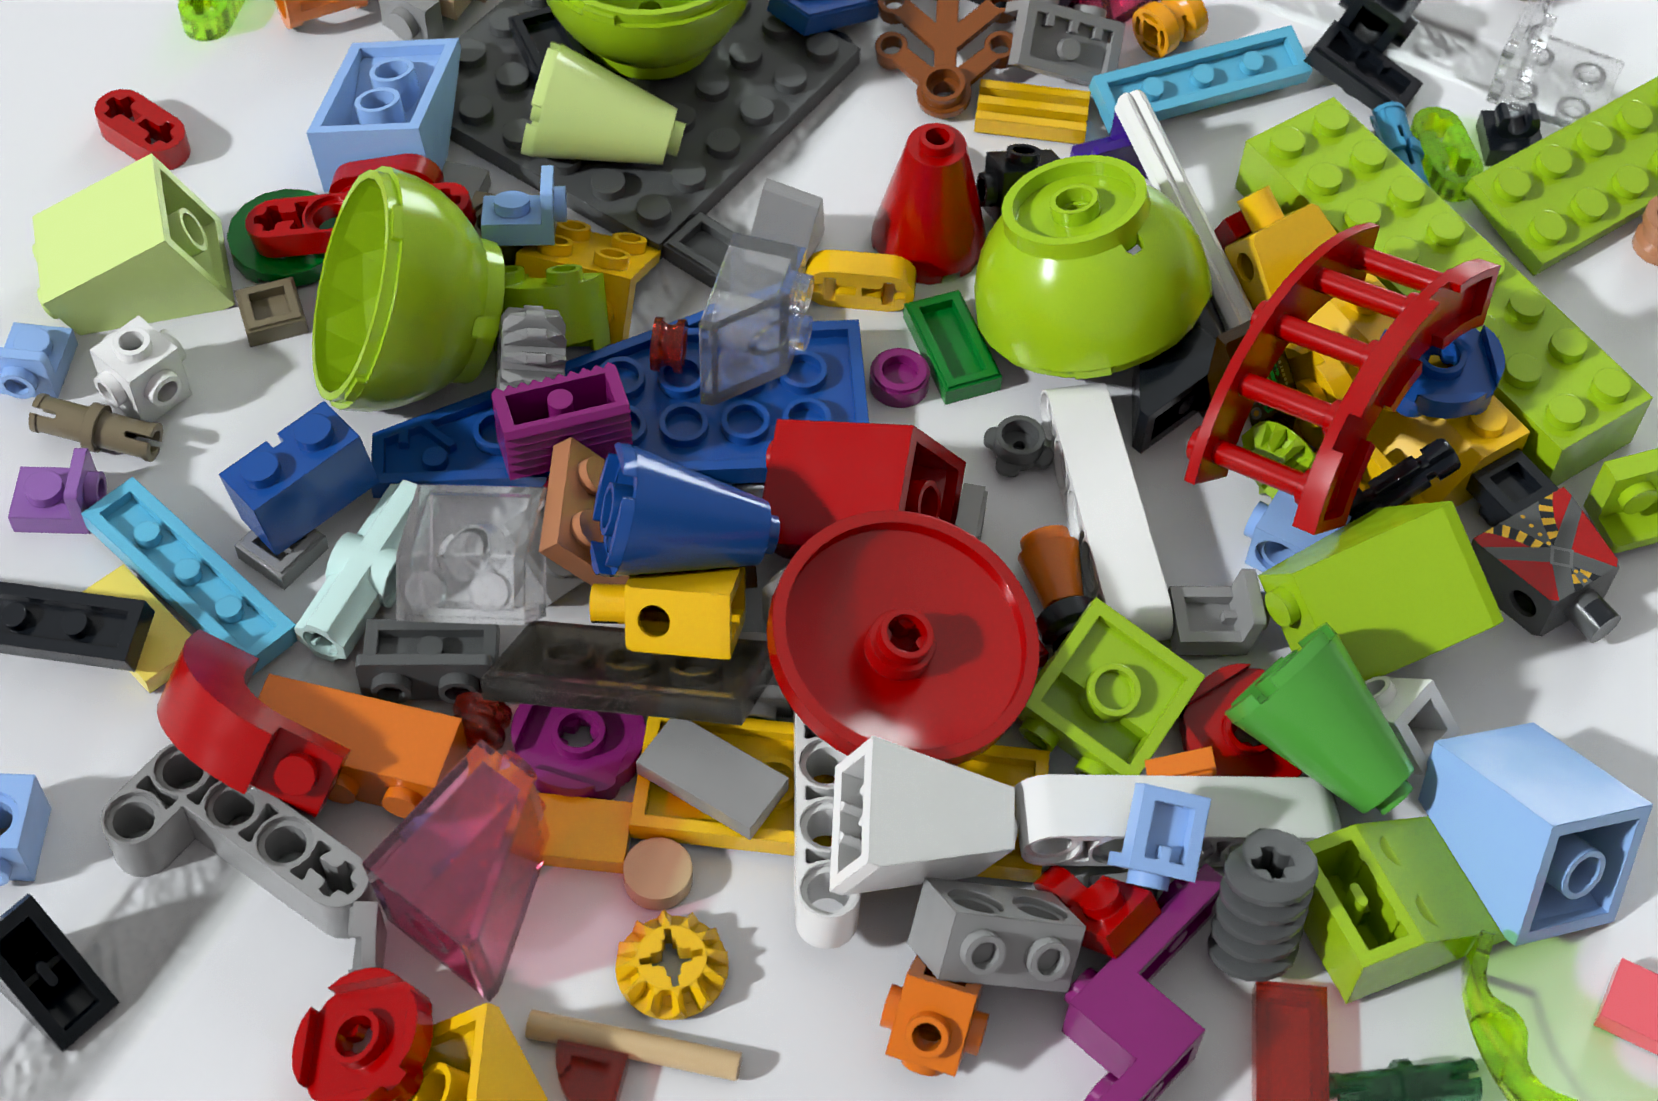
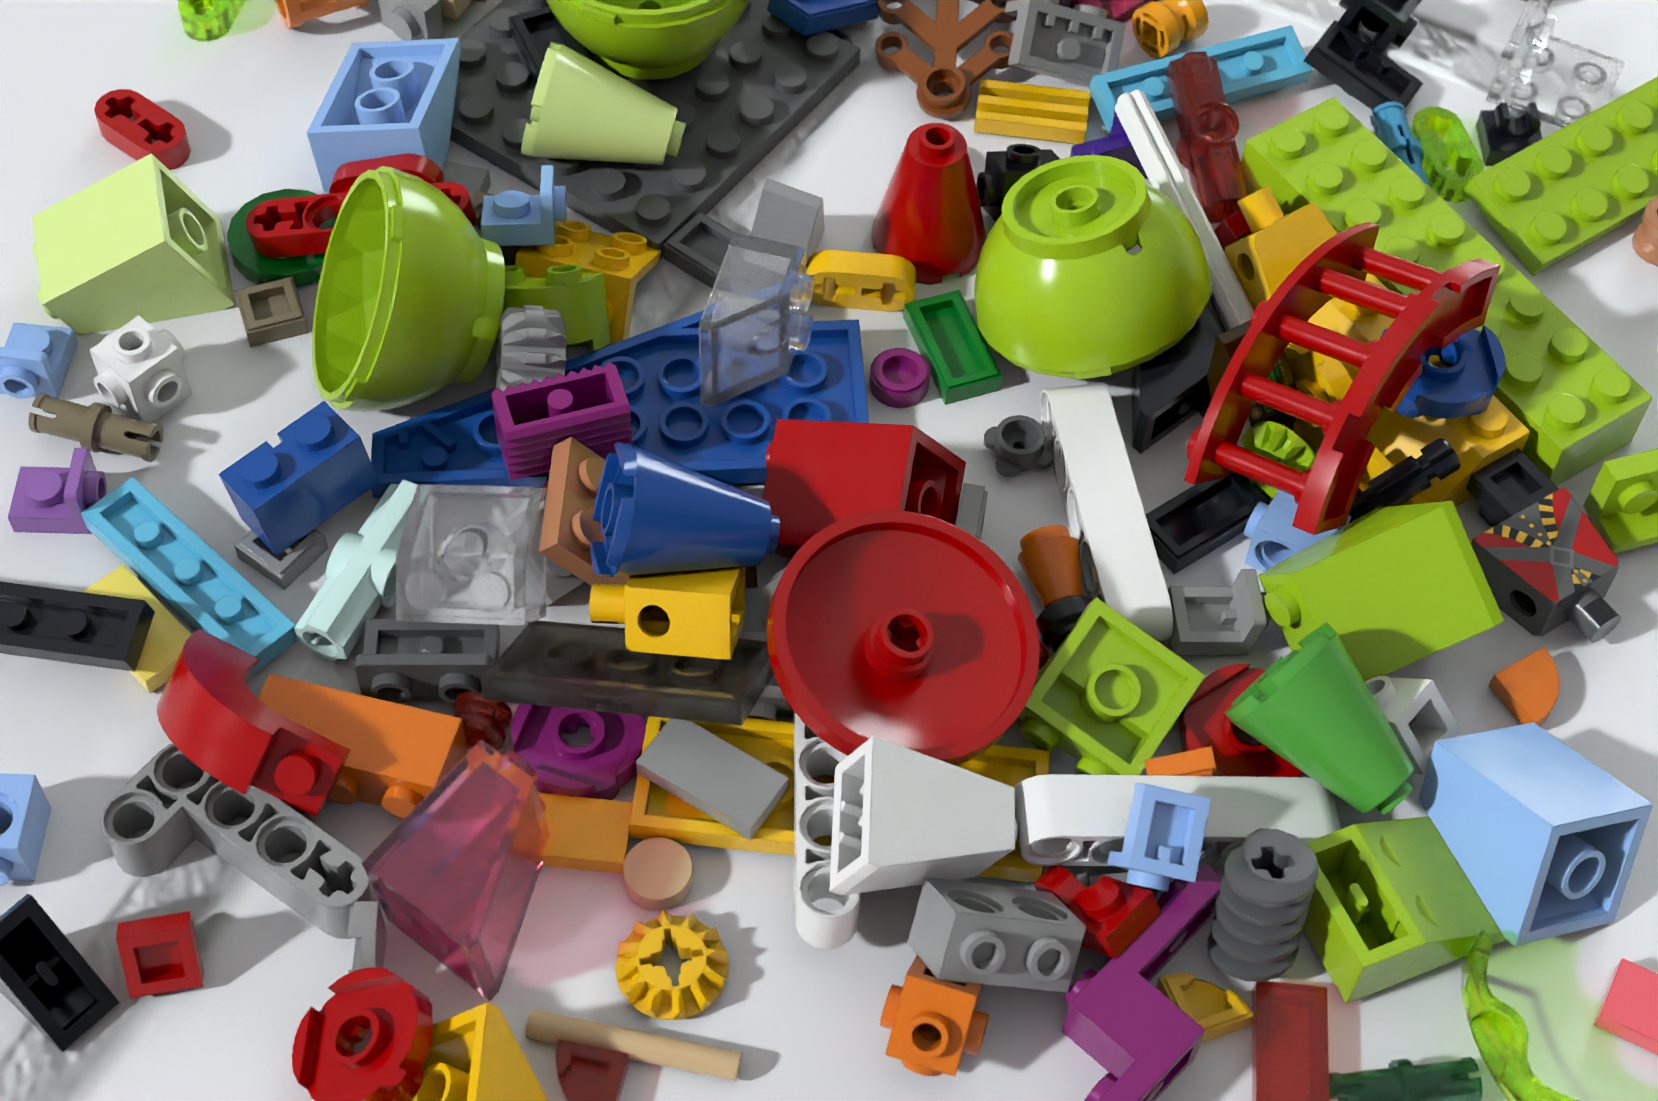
(160, 954): none -> red tile
(668, 345): clear red bush -> none
(1202, 111): none -> clear red piece
(1202, 519): none -> black tile
(1209, 1005): none -> yellow tile
(1528, 687): none -> orange tile

